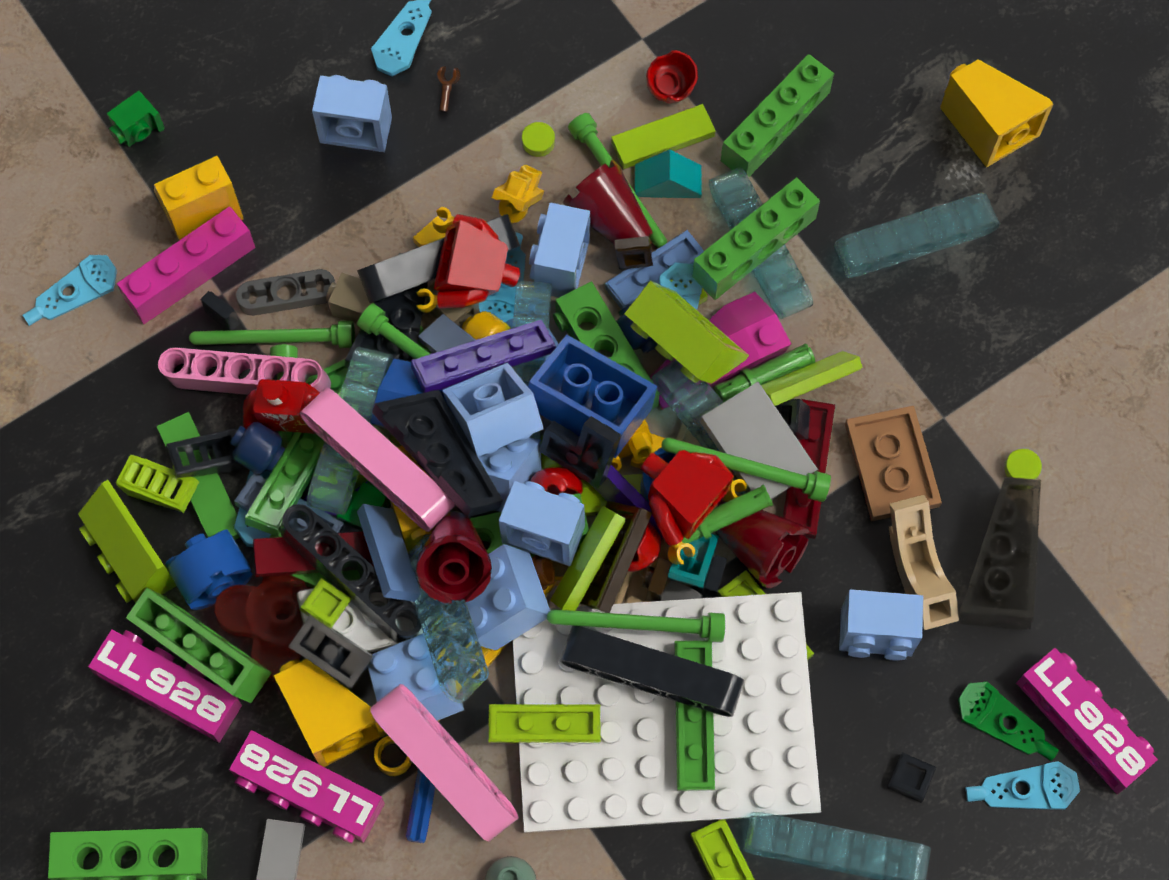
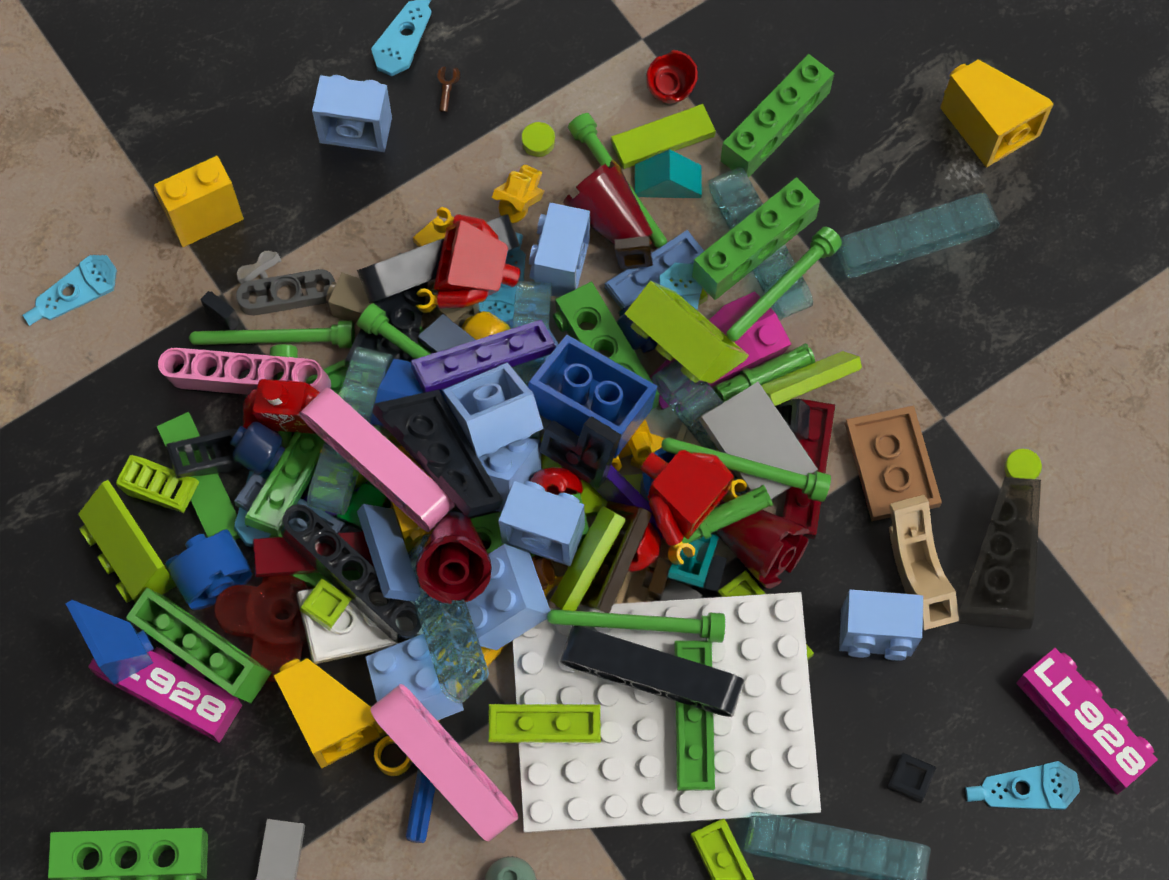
(112, 641): none -> blue slope
(134, 120): green brick -> none
(186, 265): dark pink brick -> none
(265, 260): none -> light grey piece
(307, 787): dark pink brick -> none
(331, 651): black brick -> none
(823, 245): none -> bright green piece
(991, 715): green piece -> none

